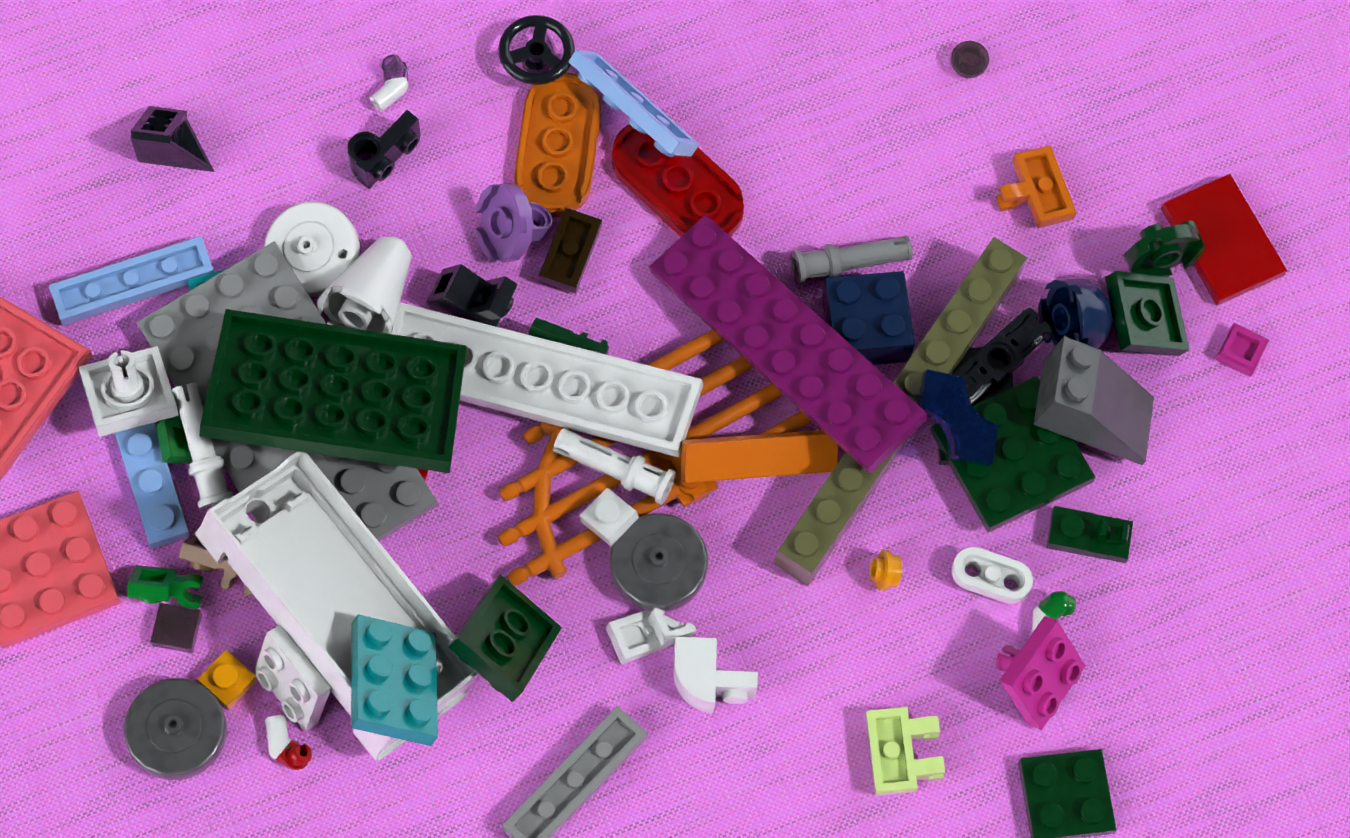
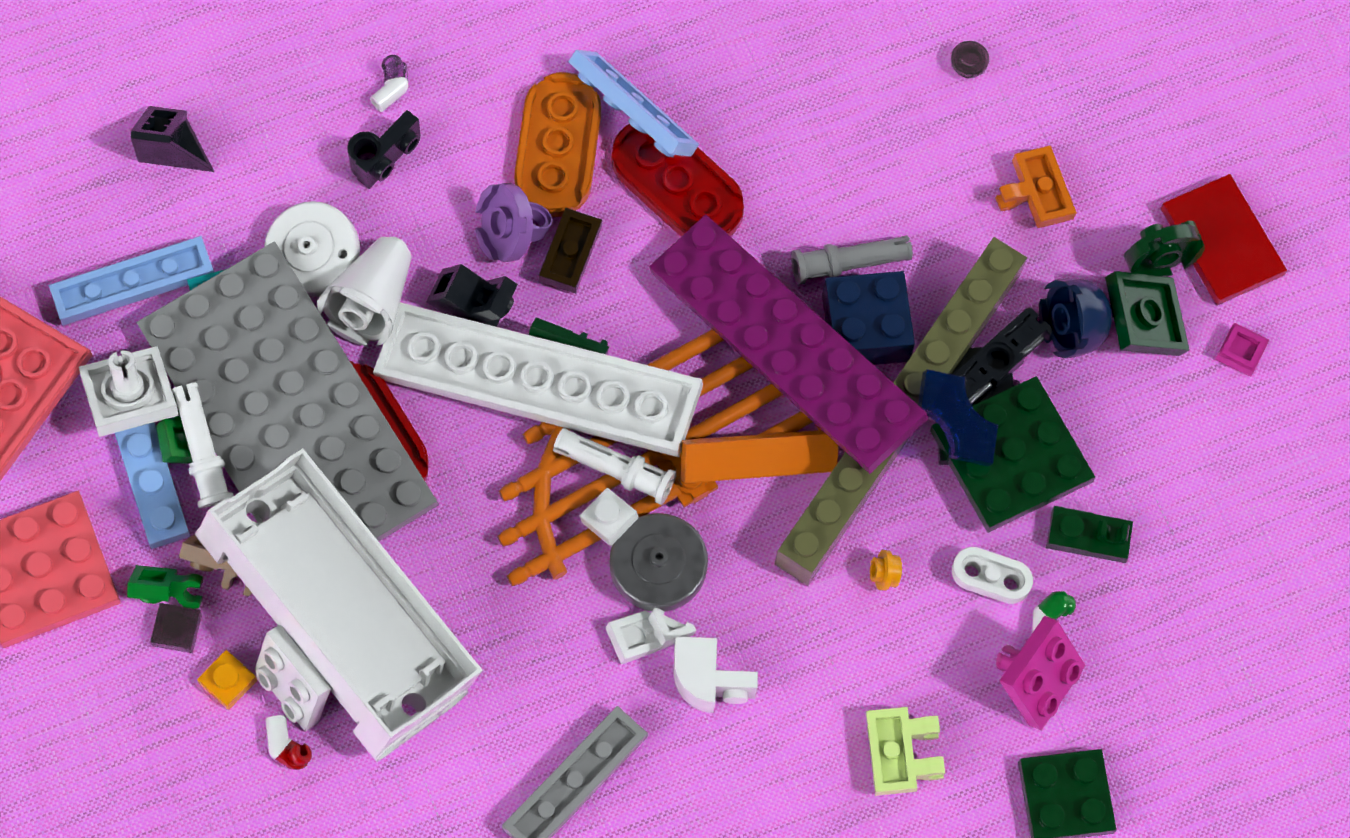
(175, 729): flat silver wheel -> none
(334, 391): dark green plate -> none
(393, 680): teal plate -> none
(505, 638): dark green plate -> none
(535, 65): black piece -> none
(1093, 401): dark grey slope -> none

